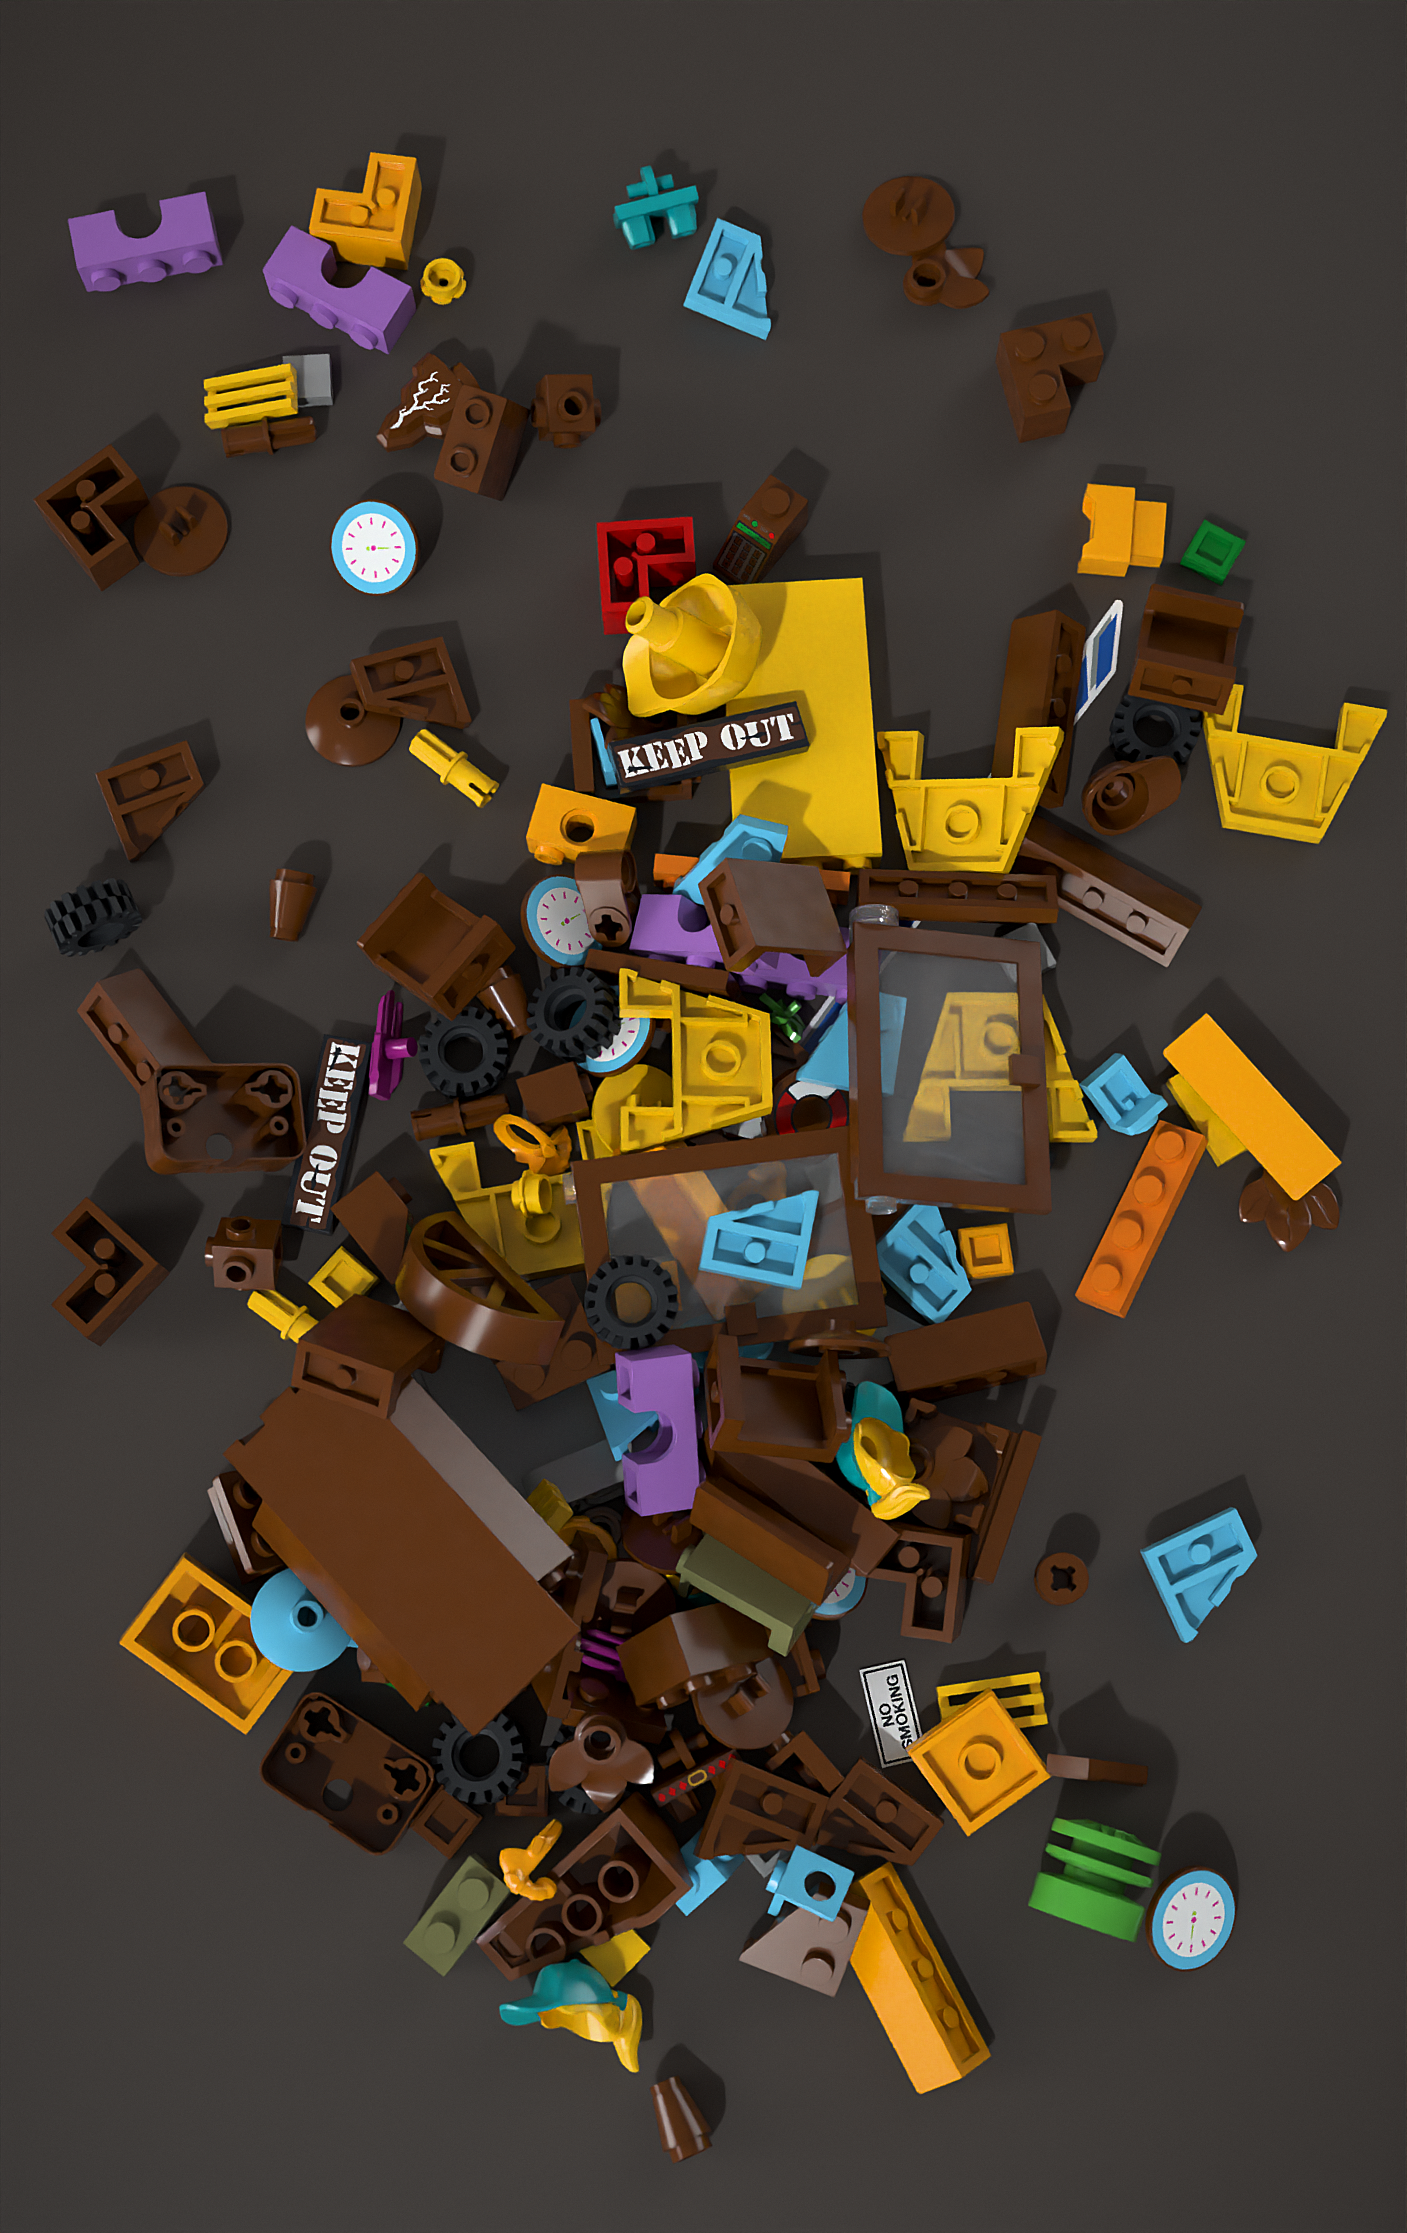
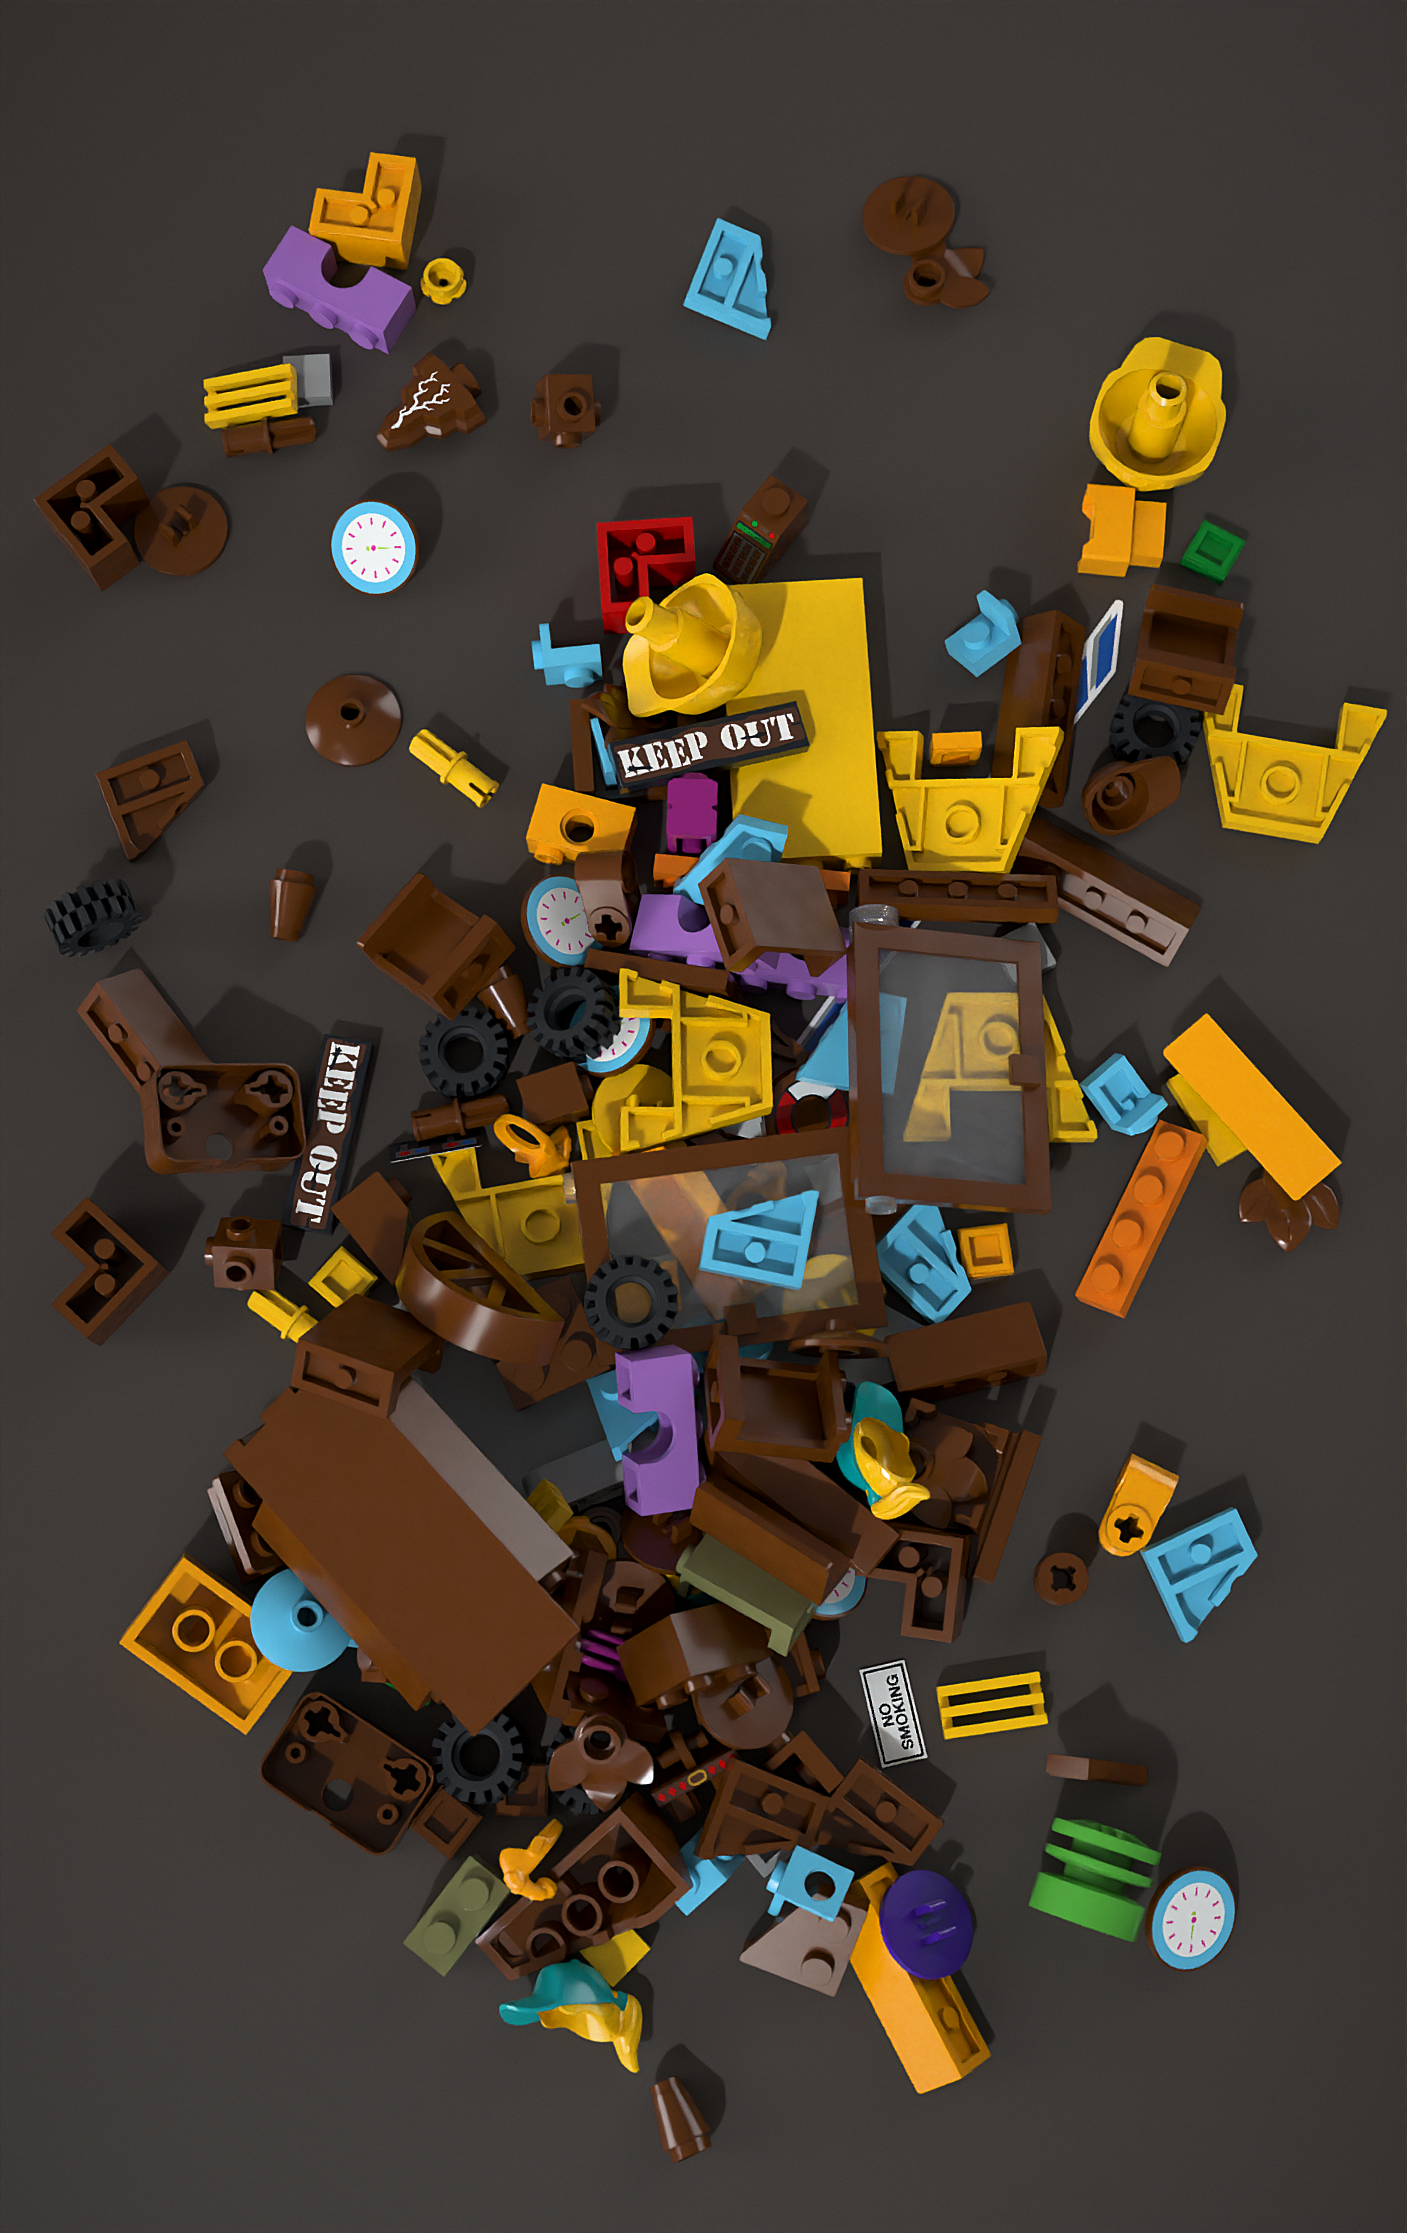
(180, 245): medium lavender arch -> none
(388, 1048): magenta piece -> none
(412, 684): reddish brown wing -> none
(436, 1145): none -> black sticker
(481, 442): reddish brown panel -> none
(532, 1194): yellow plate -> none
(567, 665): none -> medium azure bracket
(675, 205): teal hips -> none
(691, 814): none -> magenta brick
(785, 1017): bright green plant -> none
(926, 1924): none -> dark purple piece
(955, 749): none -> light orange tile
(978, 1761): light orange tile -> none
(987, 636): none -> medium azure bracket
(1040, 365): reddish brown brick -> none
(1141, 1499): none -> light orange piece
(1159, 415): none -> yellow piece

